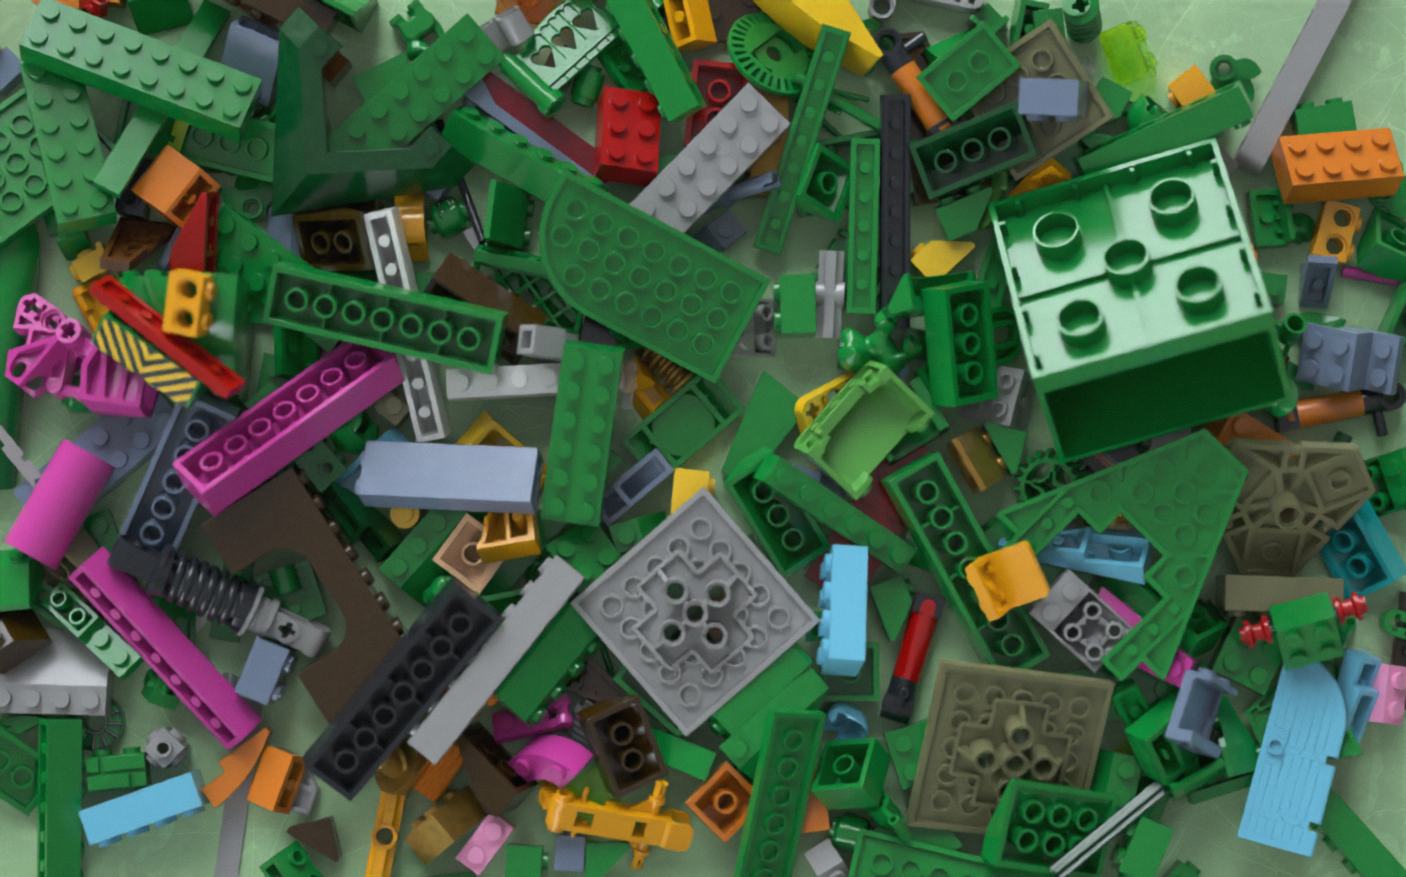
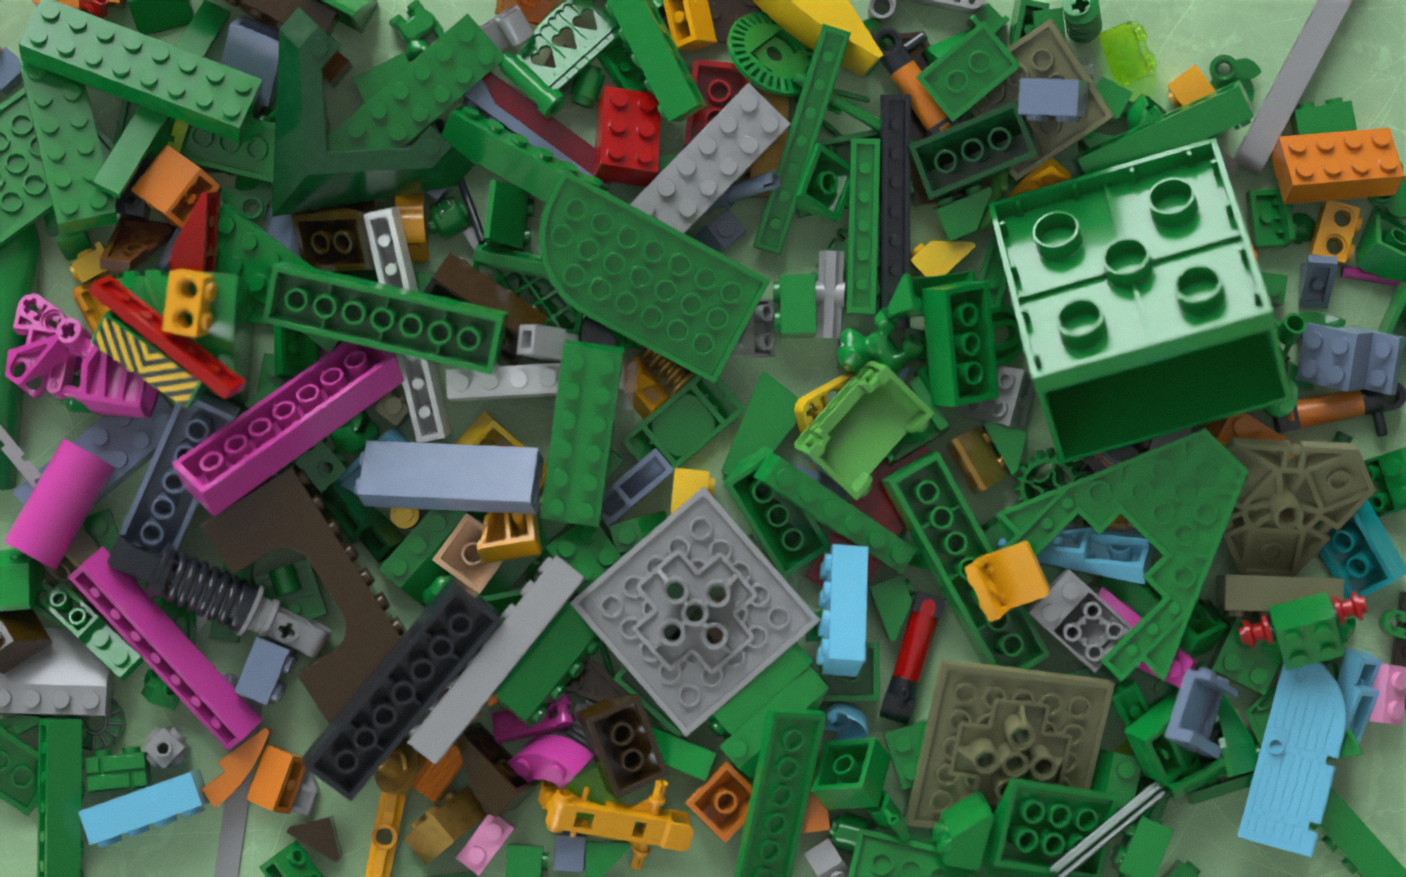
(964, 832): none -> green slope

